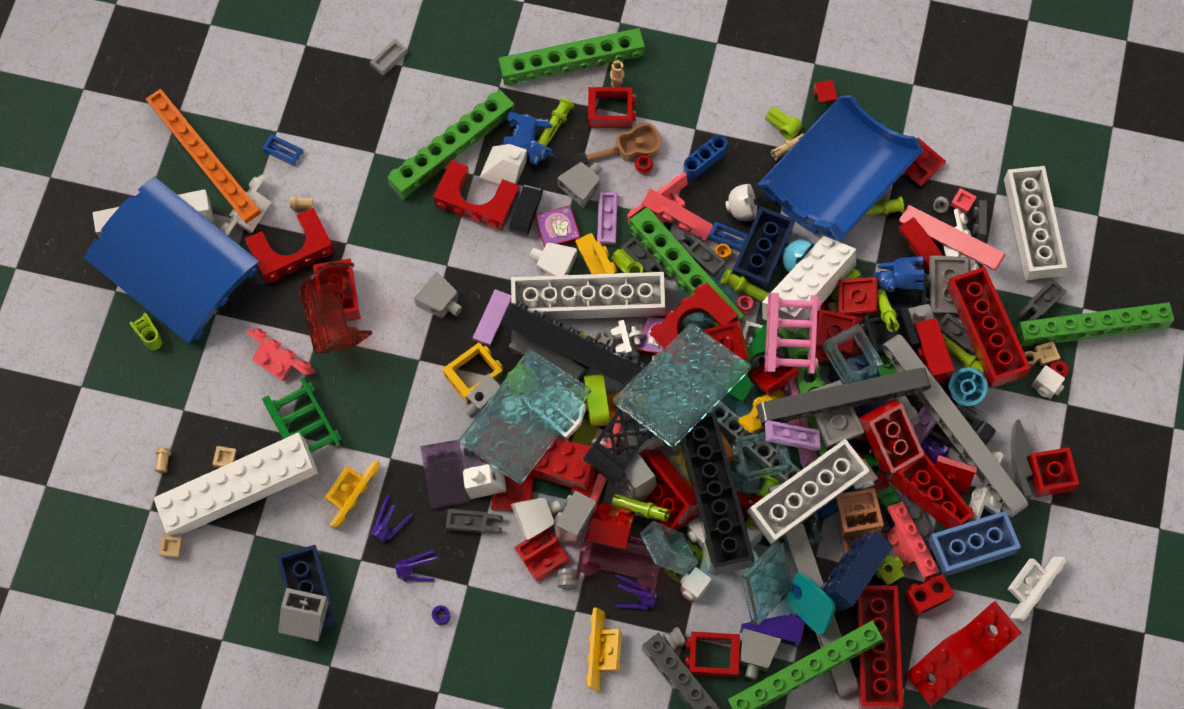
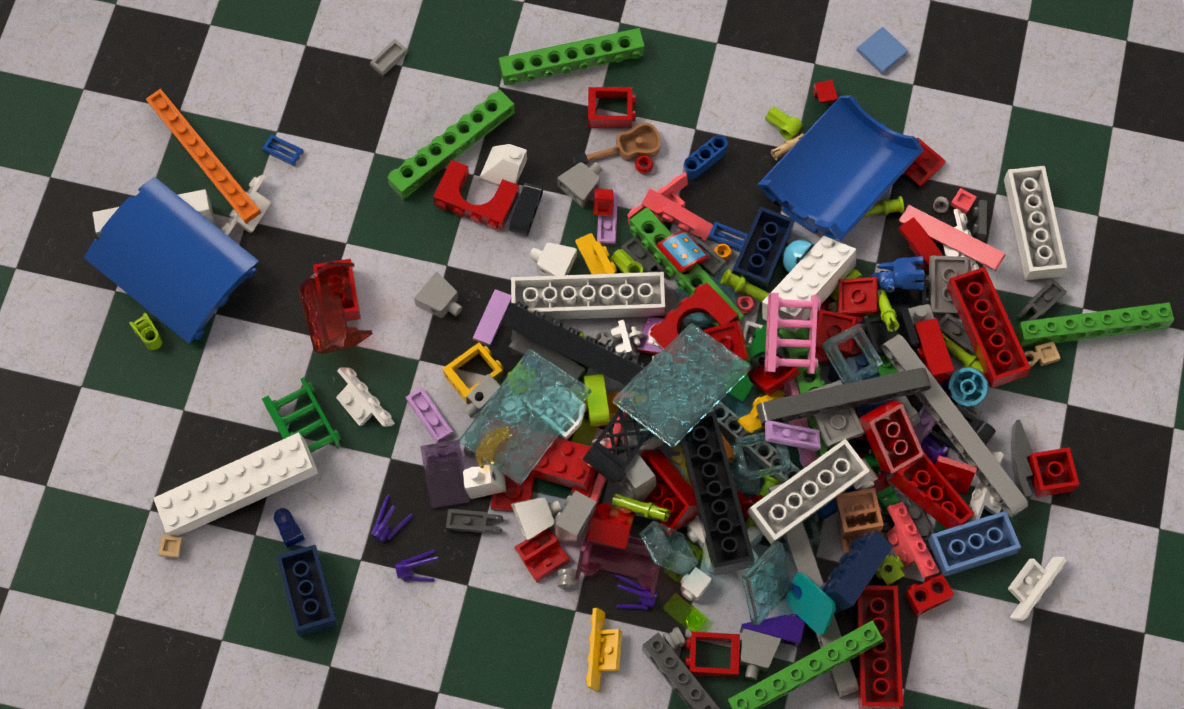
(162, 459): tan pin -> none
(224, 456): tan plate -> none
(275, 265): red arch -> none
(275, 357): coral bracket -> none
(289, 529): none -> clear blue piece
(301, 203): tan pin -> none
(302, 614): light grey slope -> none
(347, 489): yellow bracket -> none
(360, 402): none -> white bracket
(429, 415): none -> lavender tile
(444, 620): dark purple bush -> none
(487, 447): none -> clear yellow piece
(525, 135): blue animal -> none
(557, 226): tile -> none
(558, 117): lime pin -> none
(603, 202): none -> red panel
(617, 74): tan pin -> none
(682, 251): none -> slope
(684, 614): none -> clear neon green slope
(742, 203): white cylinder -> none
(882, 50): none -> medium blue tile
(963, 653): red bracket -> none
(1048, 383): white brick -> none
(1062, 365): red plate -> none

